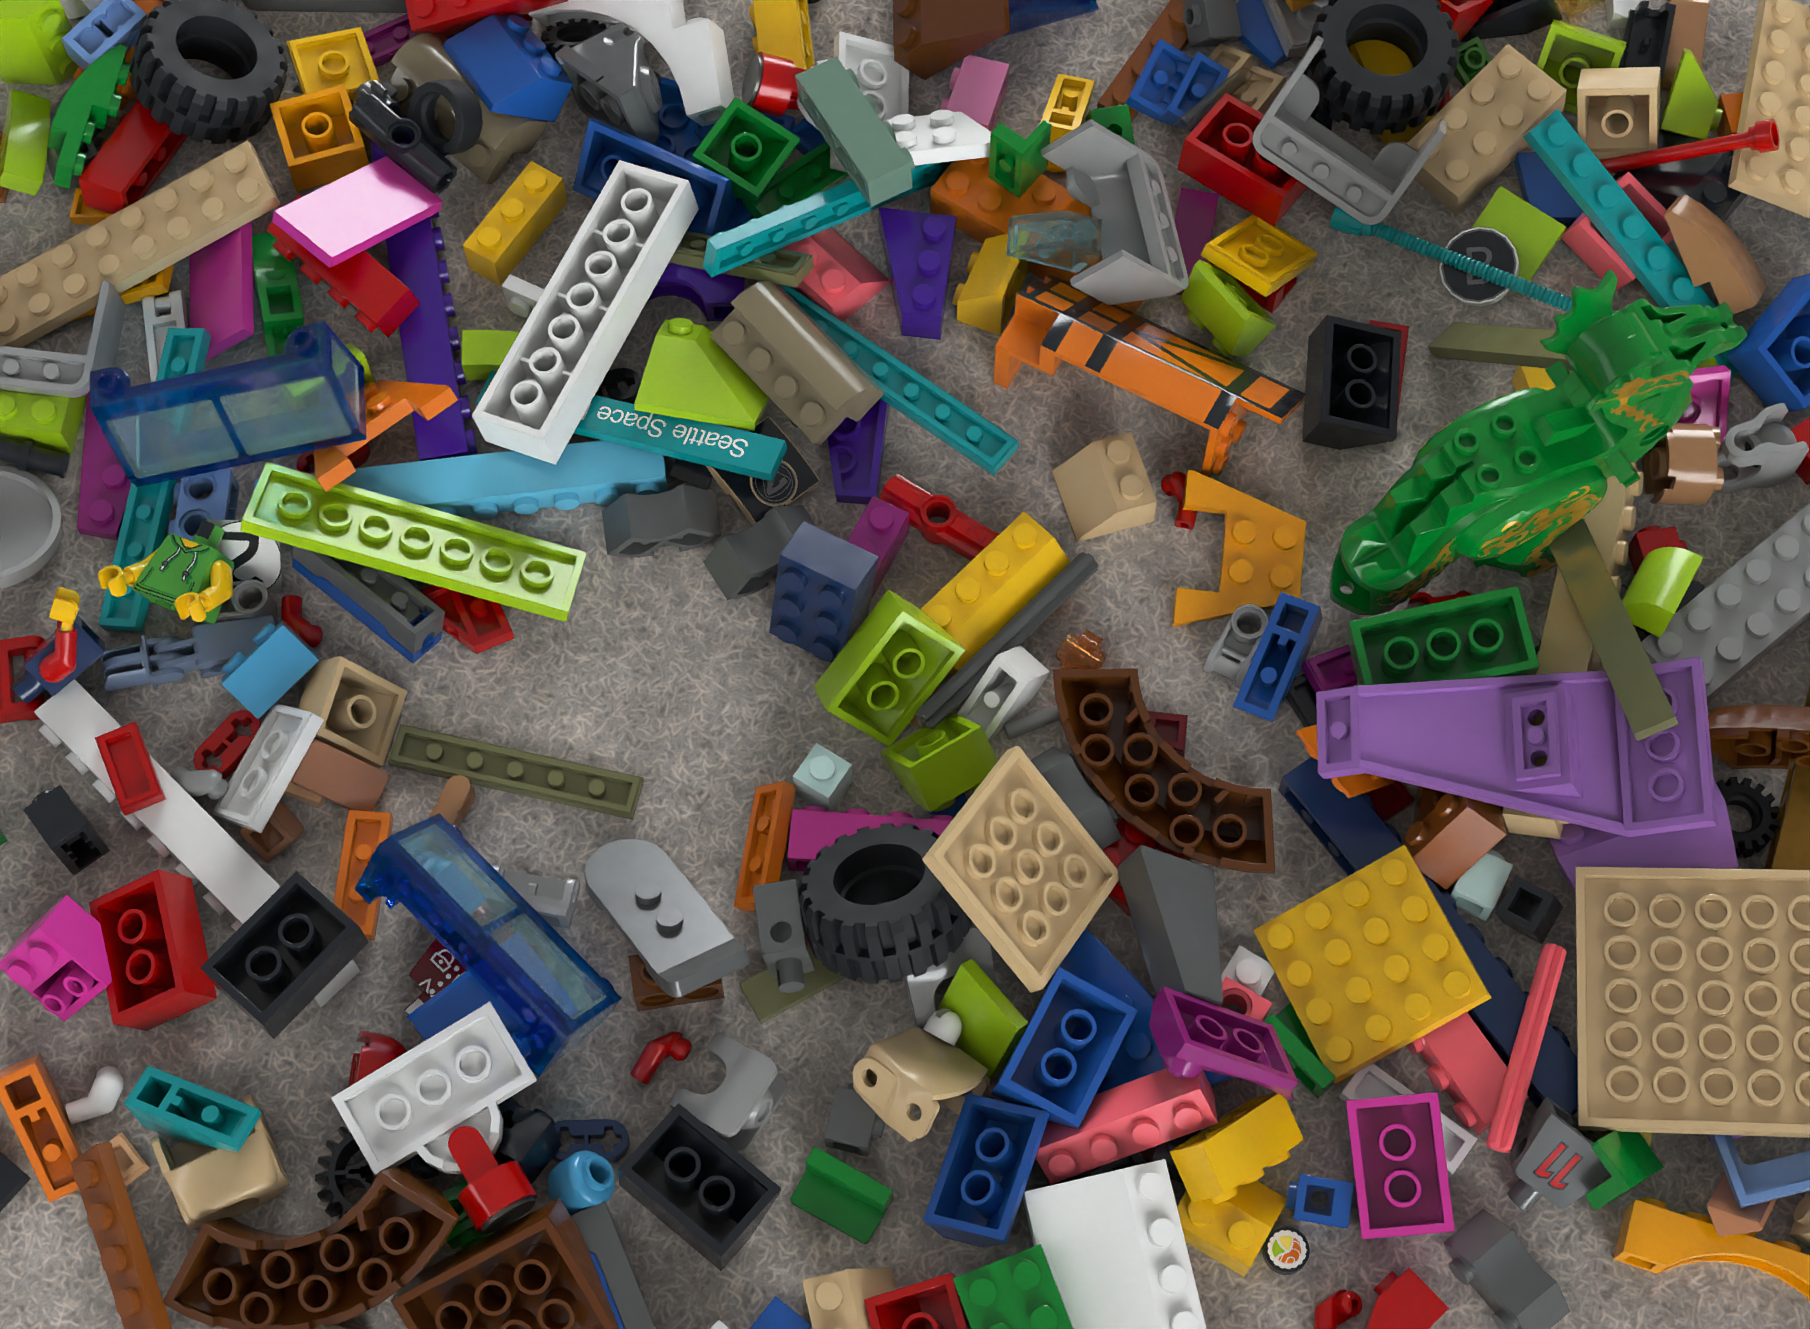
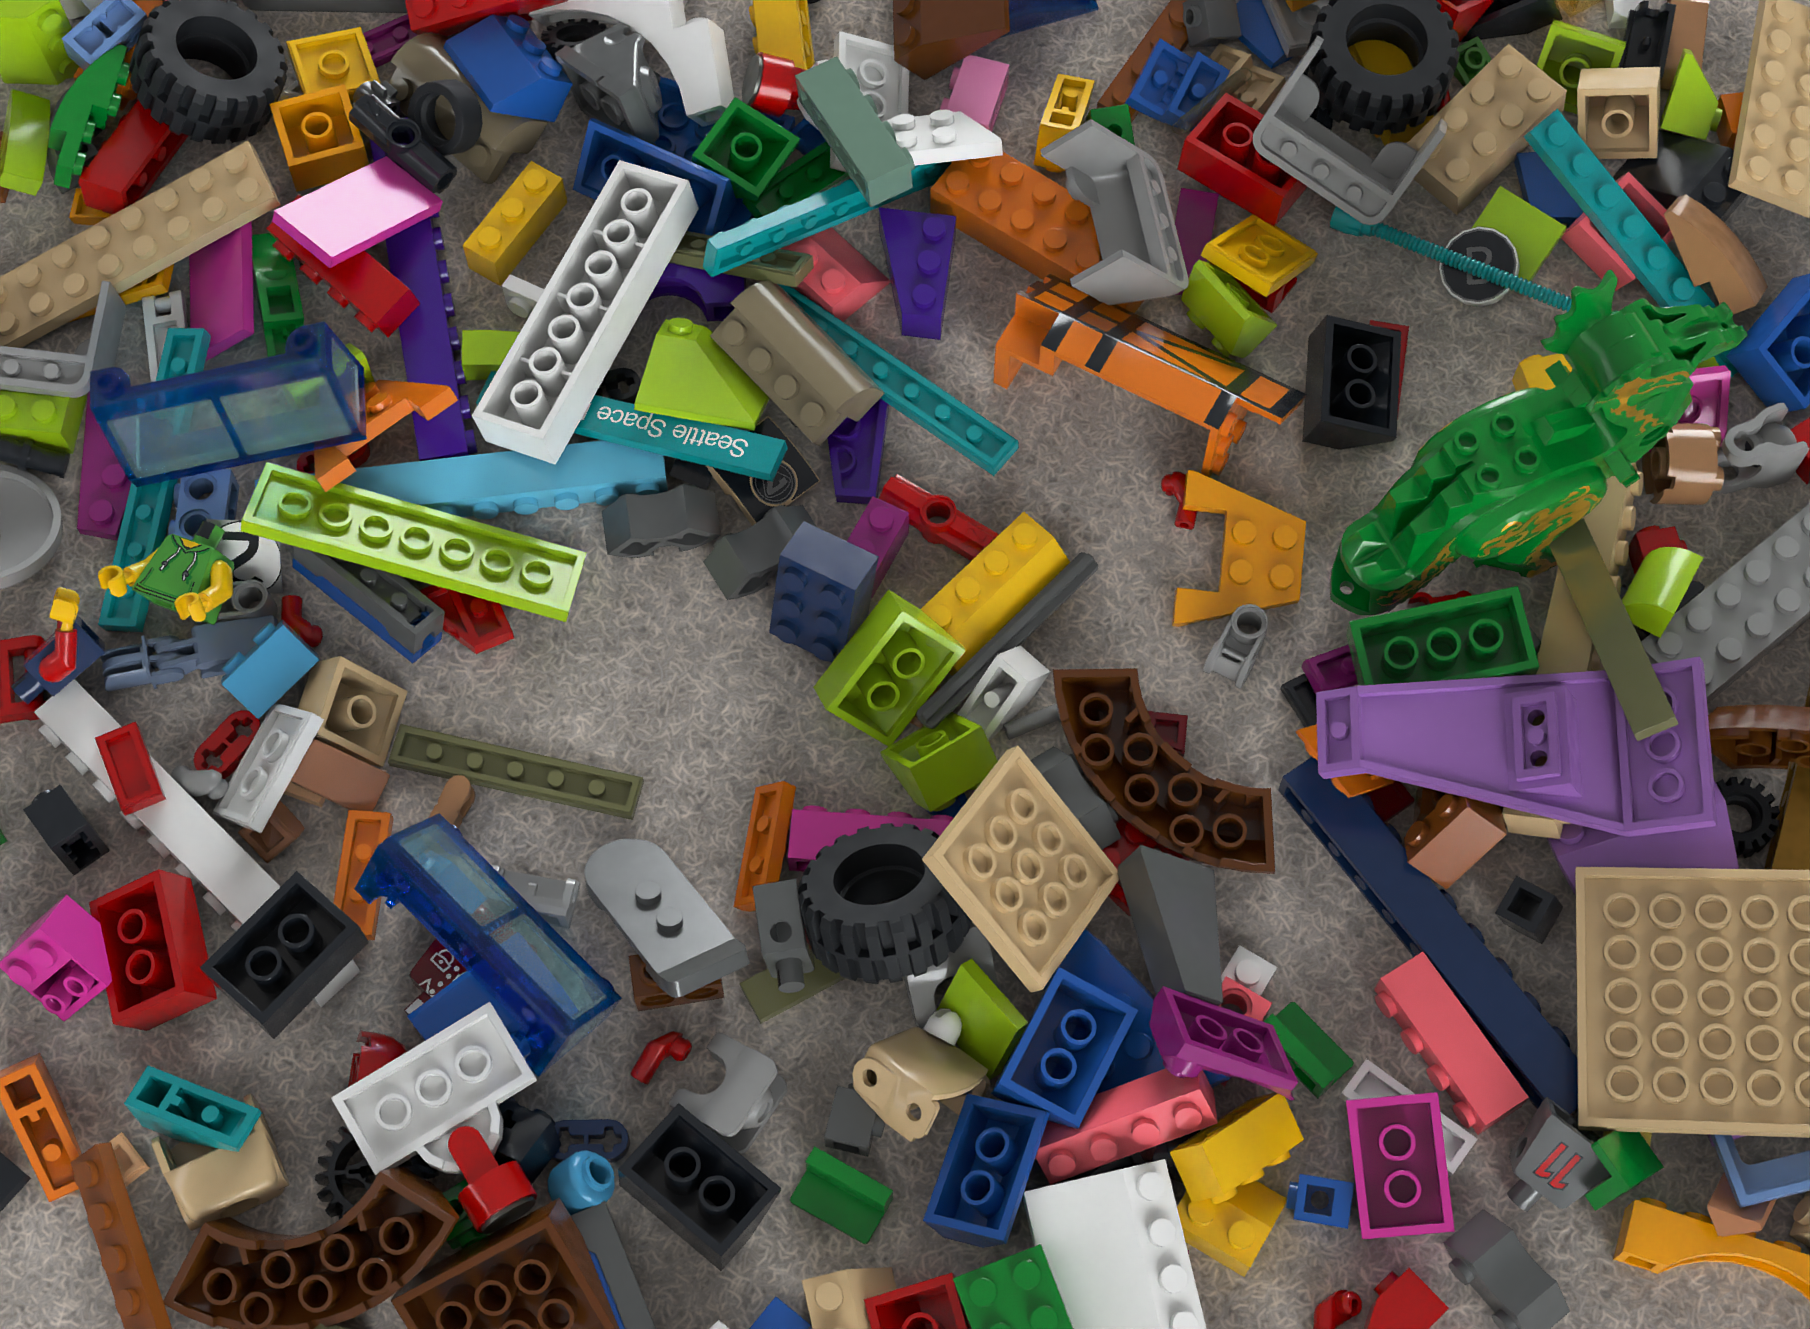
(101, 1098): white arm -> none
(823, 778): light aqua brick -> none
(991, 286): yellow slope -> none
(1015, 160): green panel -> none
(1055, 239): clear light blue slope -> none
(1081, 651): clear orange gear -> none
(1105, 488): tan slope -> none
(1279, 656): blue slope -> none
(1286, 1250): tile -> none
(1371, 964): yellow plate -> none
(1482, 885): light aqua brick -> none
(1496, 345): olive tile -> none
(1526, 1048): coral axle -> none
(1761, 137): red piece -> none

